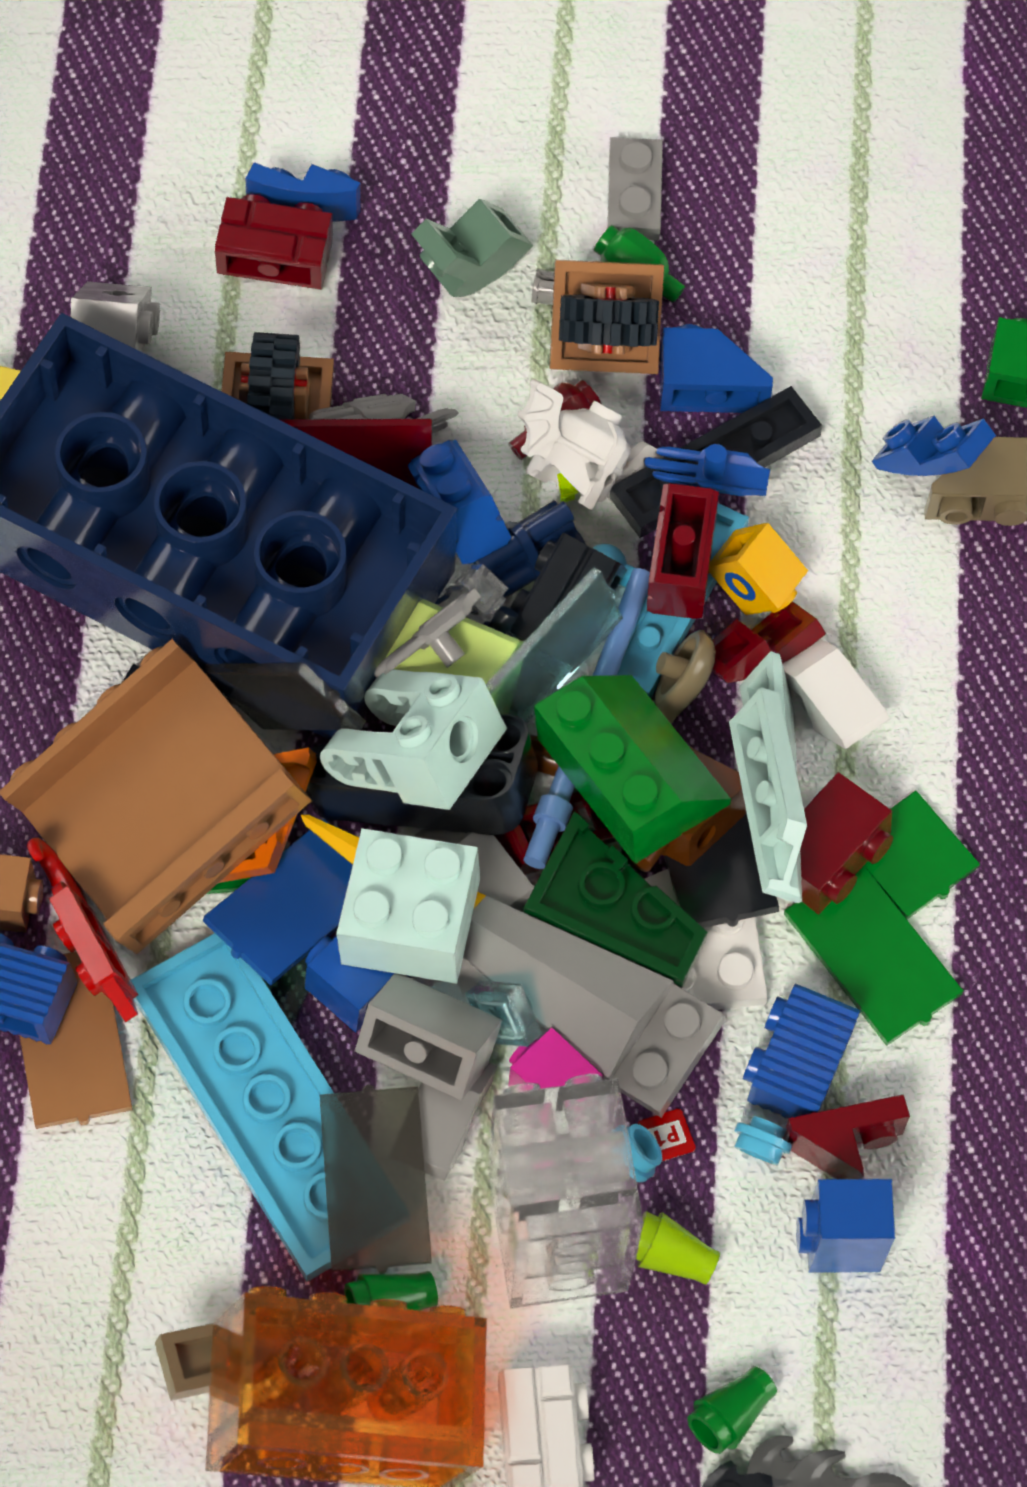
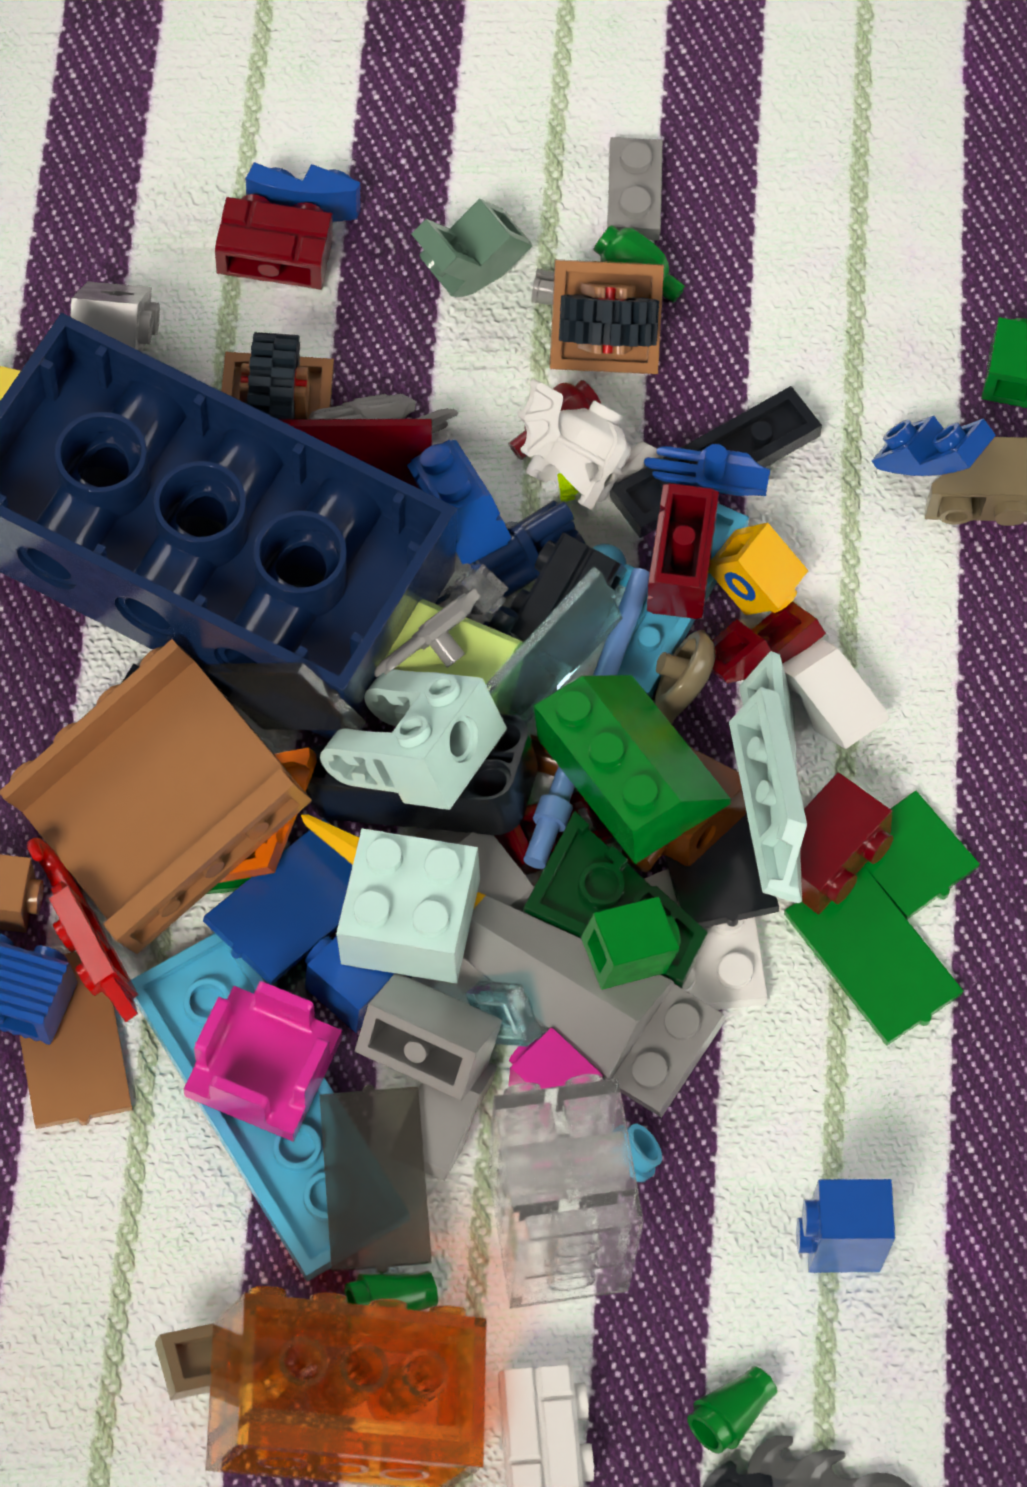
(262, 1058): none -> dark pink panel
(631, 942): none -> green brick
(670, 1133): red sticker -> none
(674, 1250): lime cone -> none
(708, 373): blue slope -> none
(762, 1140): medium azure plate -> none
(802, 1053): blue brick -> none
(831, 1136): dark red slope -> none

